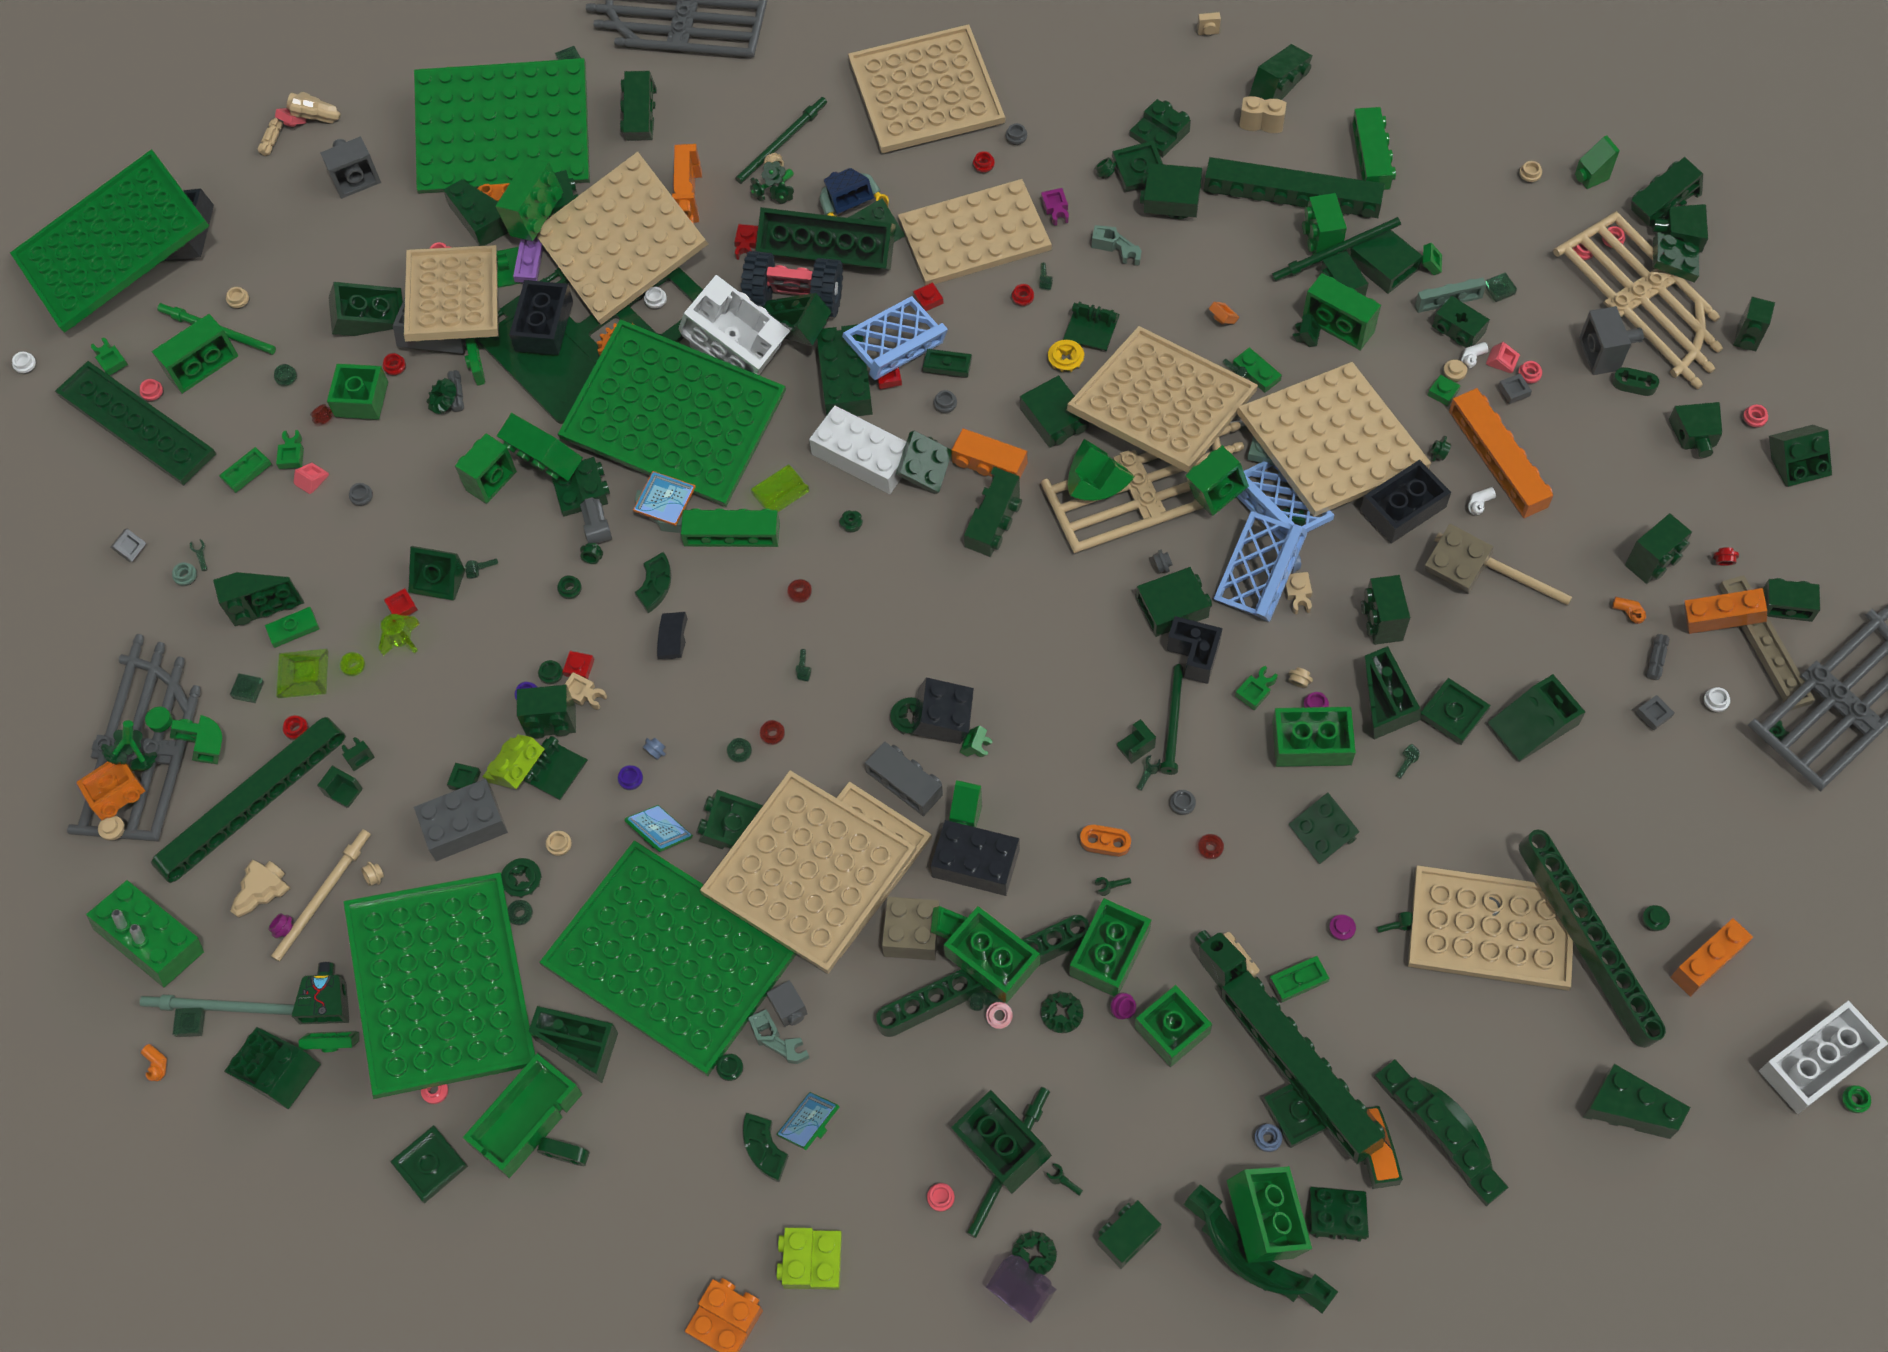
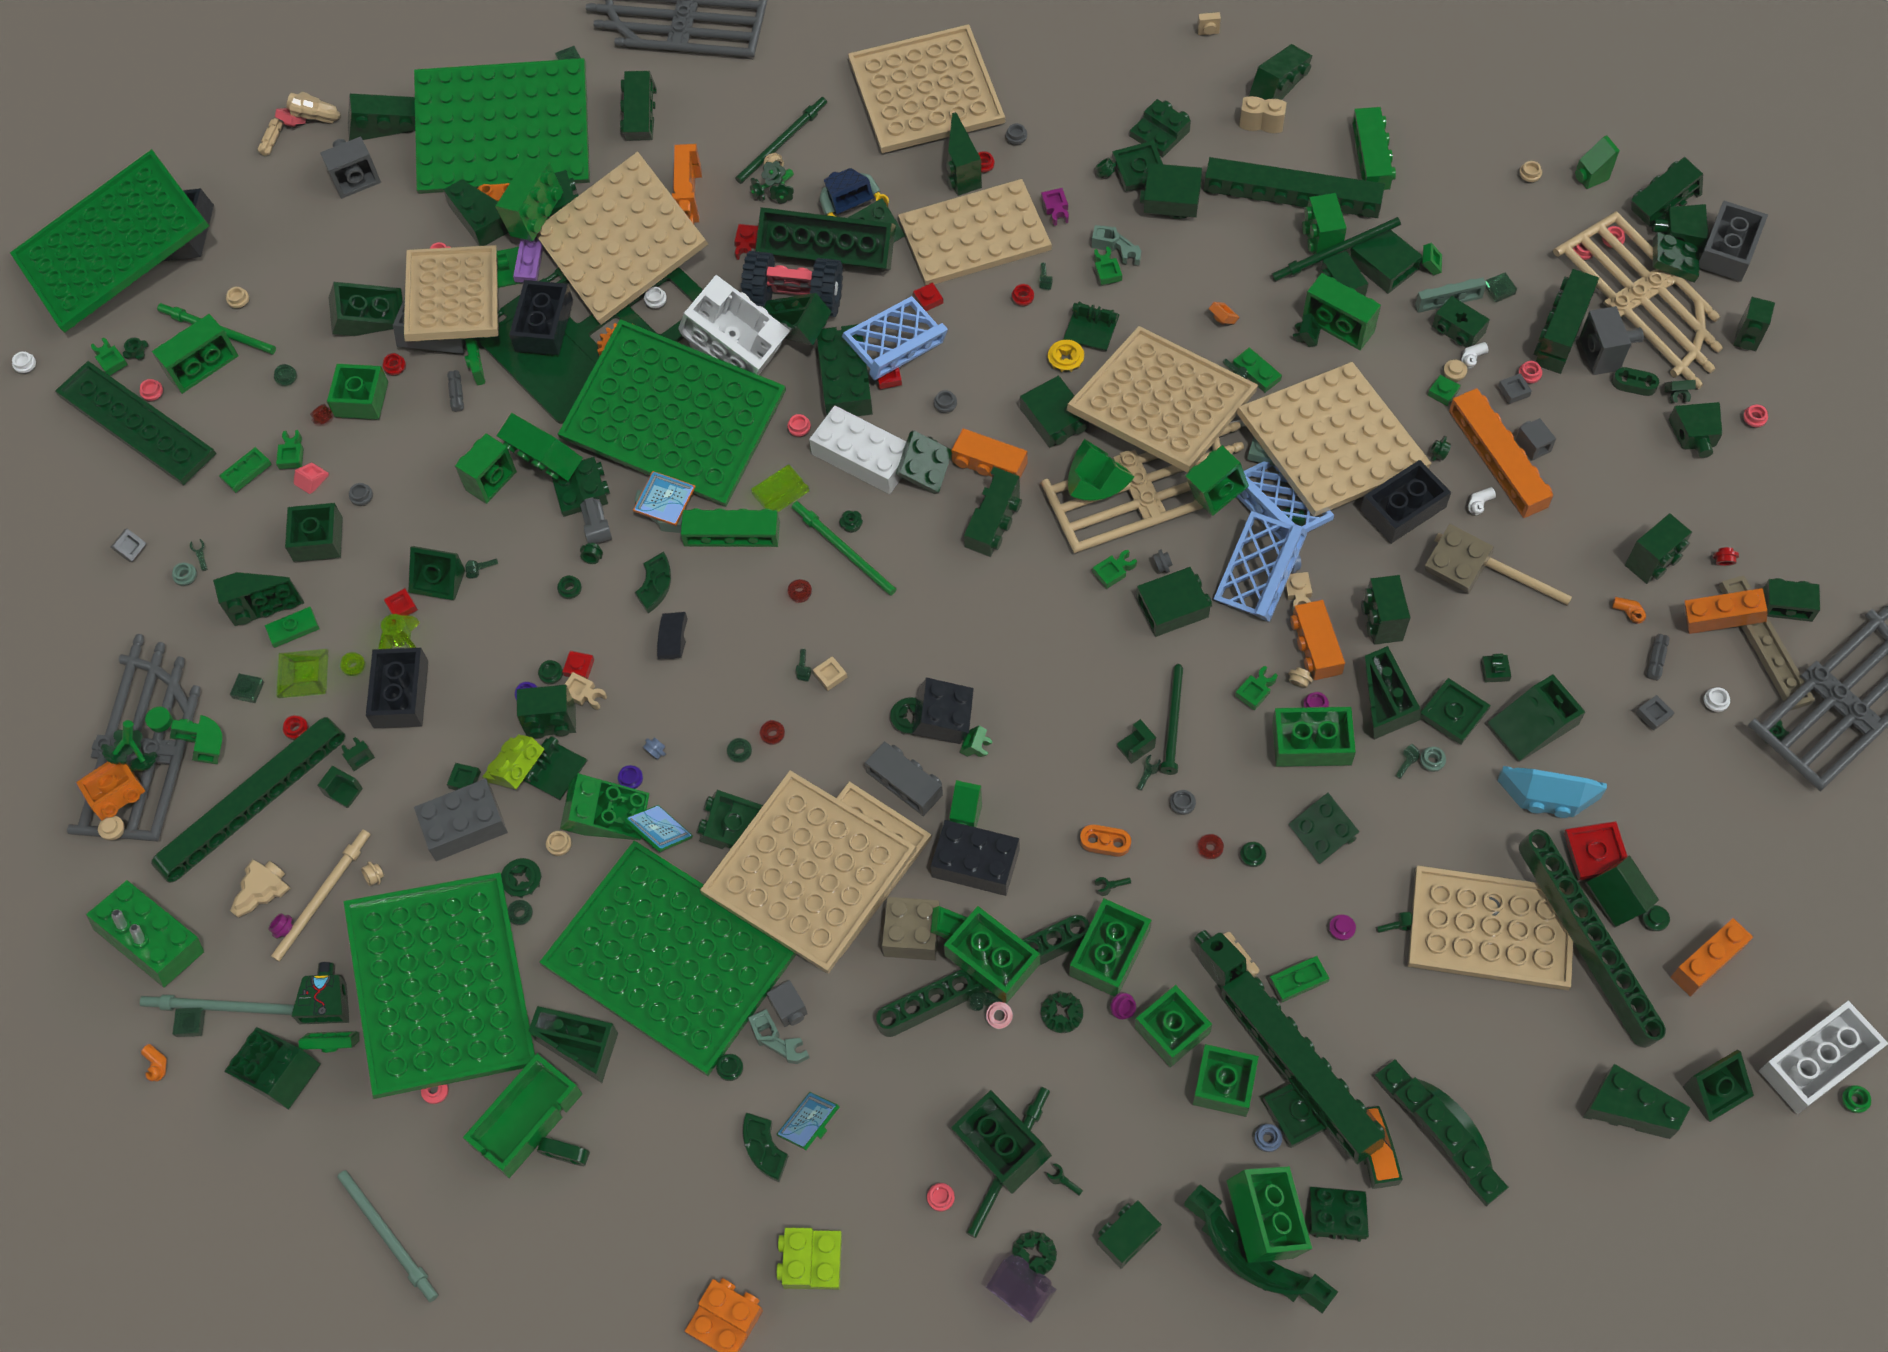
(135, 348): none -> dark green plate
(313, 532): none -> dark green brick
(380, 115): none -> dark green wedge
(397, 688): none -> black brick
(416, 1275): none -> sand green bar
(428, 1164): dark green tile -> none
(441, 404): dark green gear -> none
(601, 807): none -> green slope
(799, 425): none -> coral plate
(812, 520): none -> green bar
(830, 673): none -> tan plate
(947, 362): dark green plate -> none
(964, 160): none -> dark green slope
(1107, 268): none -> green plate
(1112, 570): none -> green plate
(1197, 642): black brick -> none
(1225, 1080): none -> green brick
(1253, 854): none -> dark green plate
(1317, 640): none -> orange brick
(1433, 752): none -> sand green plate
(1496, 668): none -> dark green tile
(1503, 357): coral slope -> none
(1535, 439): none -> dark grey brick
(1550, 791): none -> medium azure wedge
(1565, 320): none -> dark green piece
(1594, 848): none -> red plate
(1622, 891): none -> dark green slope
(1680, 387): none -> dark green tile
(1720, 1086): none -> dark green slope
(1732, 240): none -> dark grey brick
(1801, 454): dark green slope -> none

